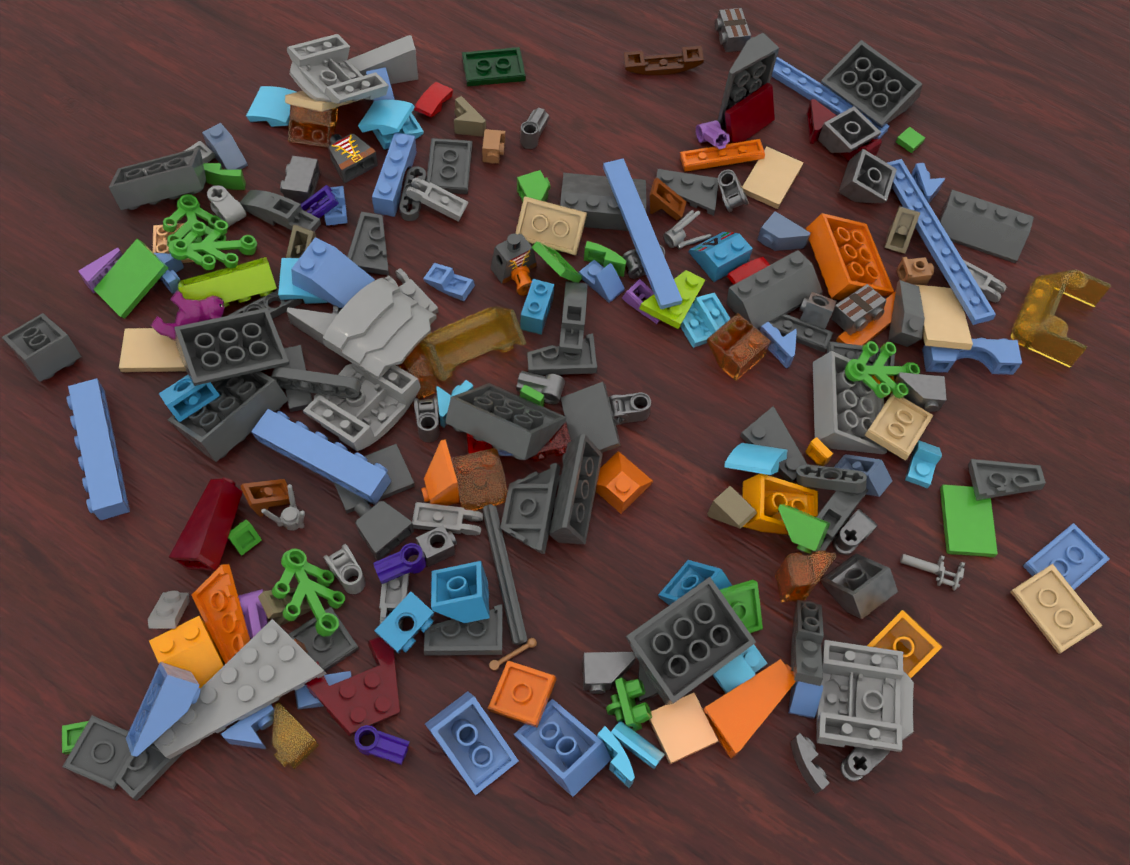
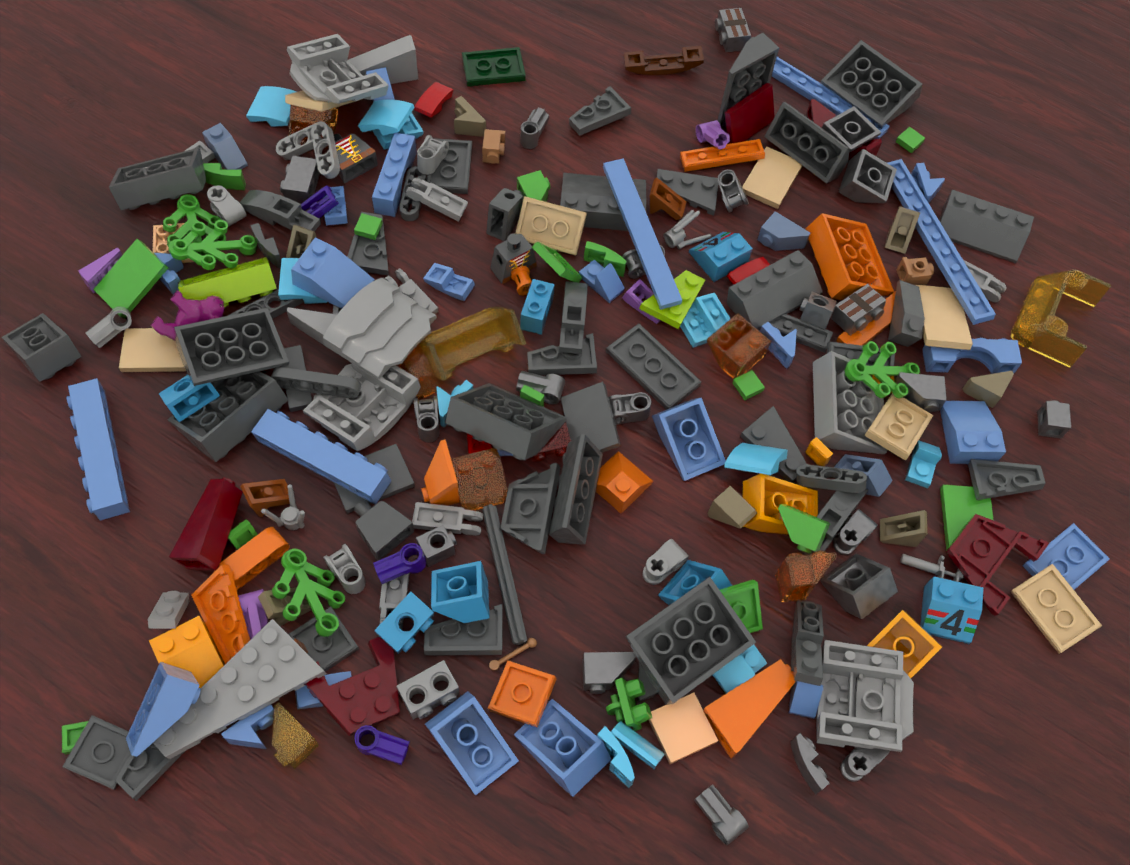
(108, 328): none -> light grey piece
(256, 556): none -> orange beam
(266, 246): none -> dark grey slope
(292, 146): none -> light grey beam
(368, 226): none -> bright green tile
(424, 684): none -> light grey brick
(431, 154): none -> light grey piece
(506, 205): none -> dark grey torso
(601, 112): none -> dark grey wing
(653, 367): none -> dark grey tile
(666, 560): none -> light grey piece
(689, 438): none -> medium blue slope
(726, 821): none -> flat silver piece
(748, 385): none -> bright green tile
(808, 143): none -> dark grey slope
(904, 529): none -> dark tan slope
(951, 609): none -> dark azure slope
(971, 432): none -> medium blue slope
(982, 549): none -> dark red wing
(988, 387): none -> dark tan slope
(1054, 419): none -> flat silver brick

